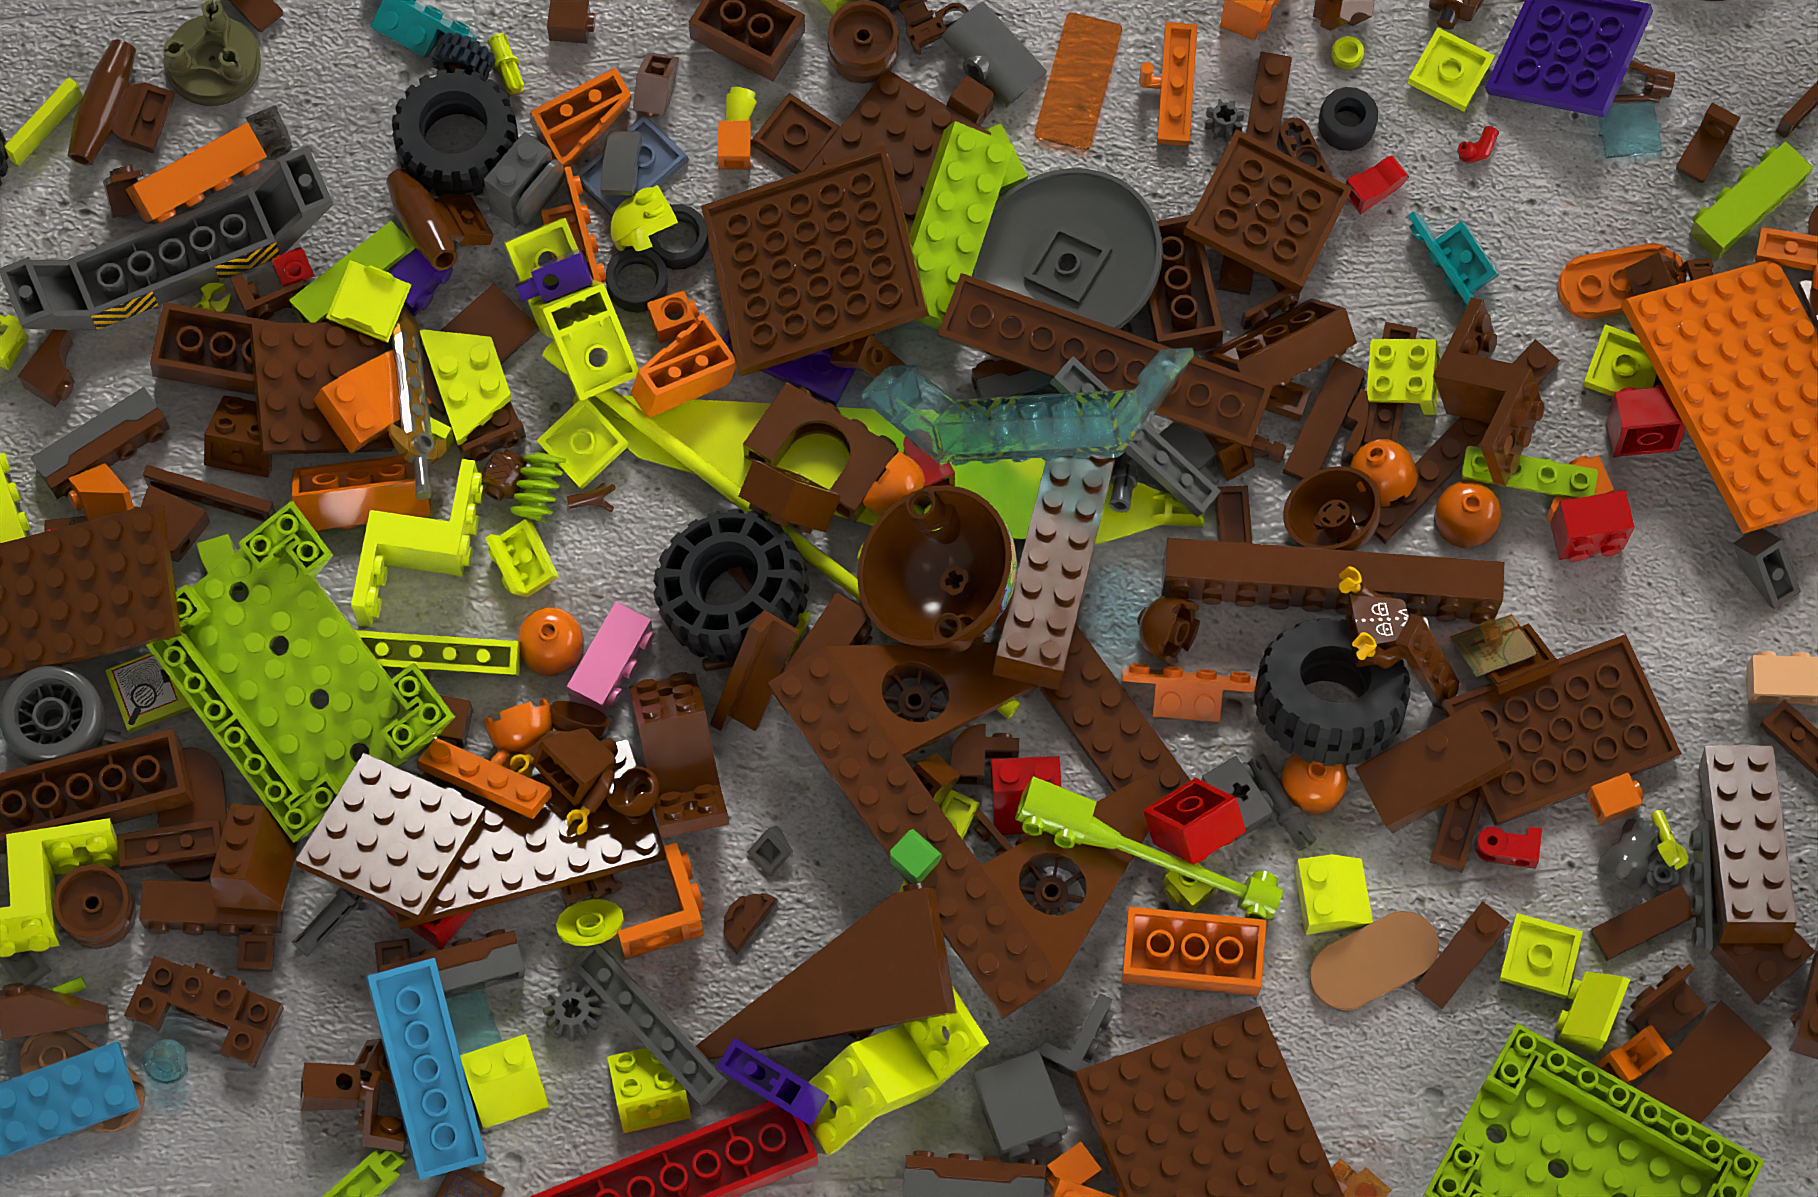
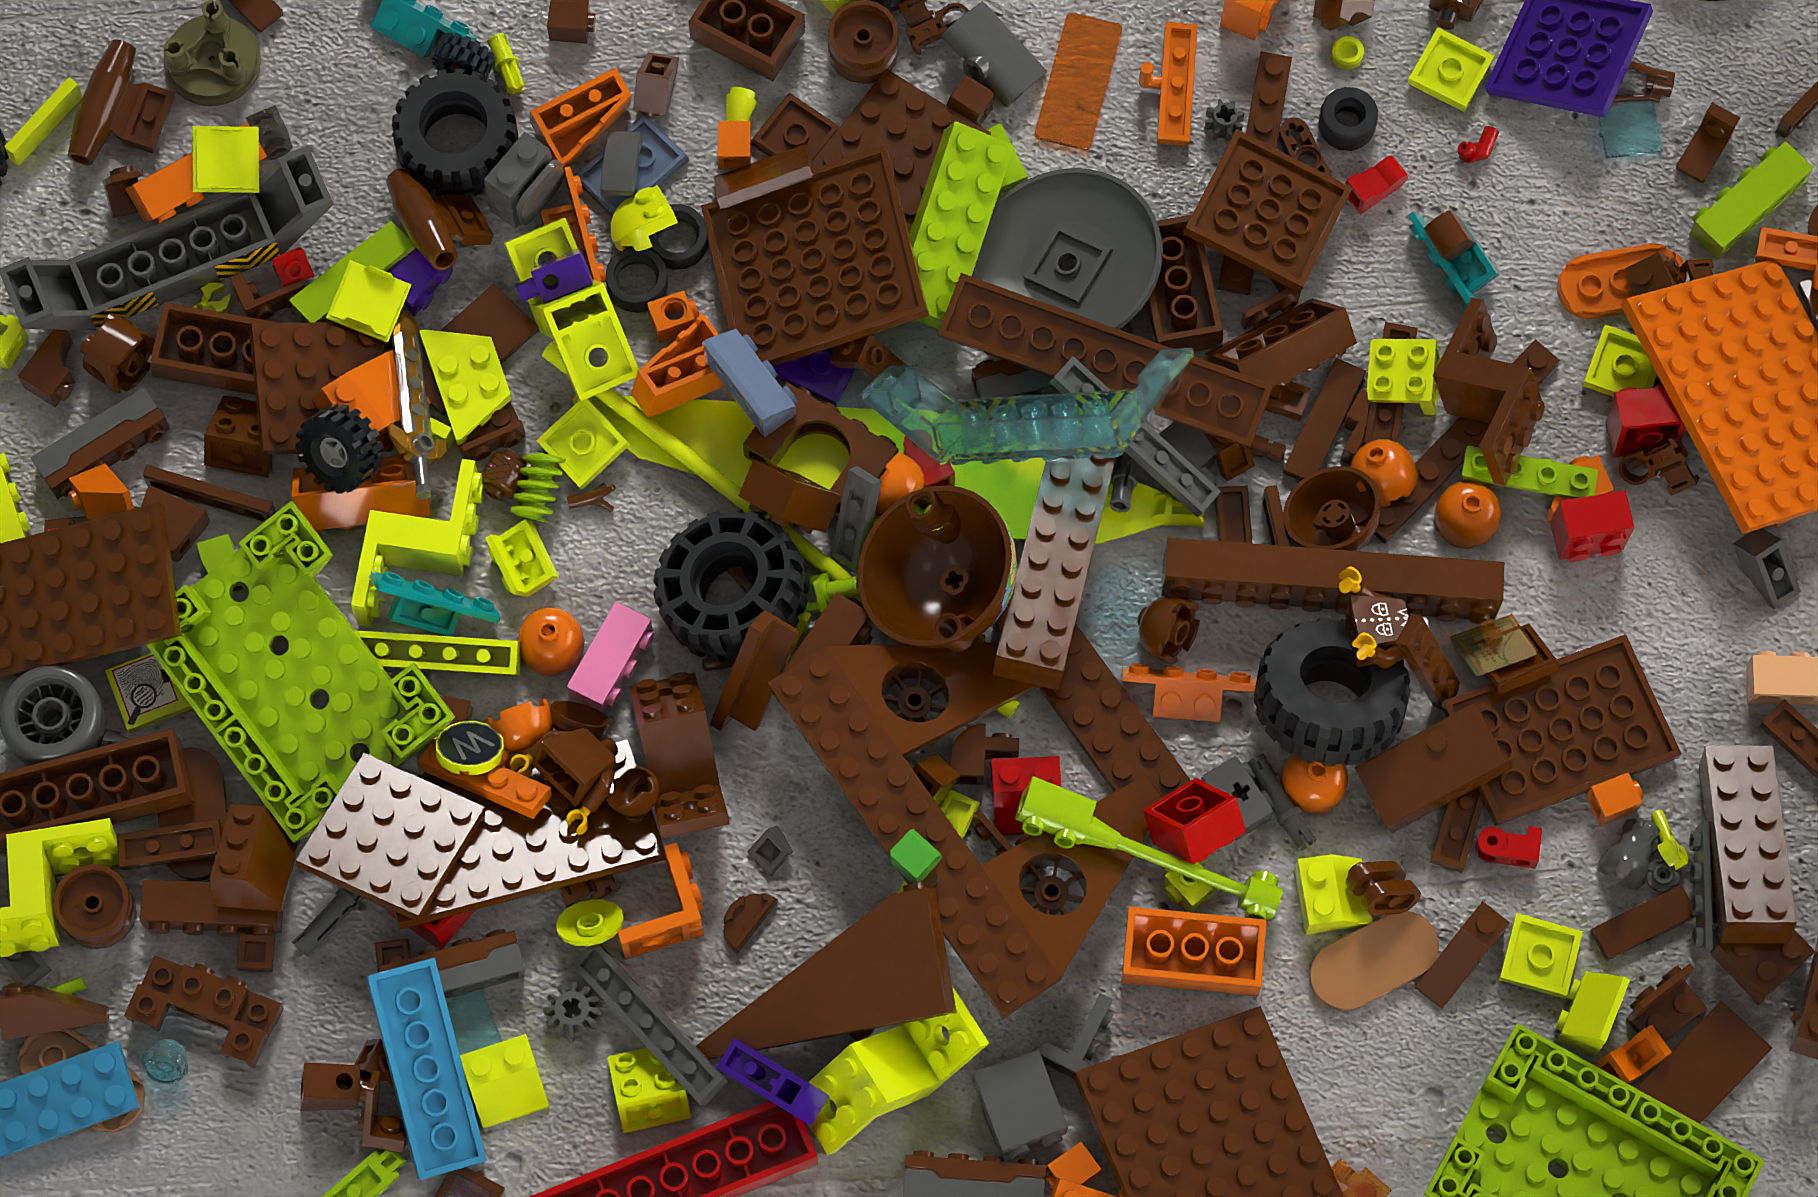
(118, 353): none -> reddish brown brick
(225, 159): none -> neon yellow piece
(339, 448): none -> black wheel
(429, 608): none -> teal bracket
(469, 748): none -> tile
(750, 380): none -> sand blue slope
(763, 176): none -> reddish brown tile
(826, 590): none -> lime bracket
(855, 516): none -> dark grey plate
(1274, 516): none -> reddish brown tile
(1382, 887): none -> reddish brown brick
(1449, 235): none -> reddish brown piece
(1663, 459): none -> reddish brown piece

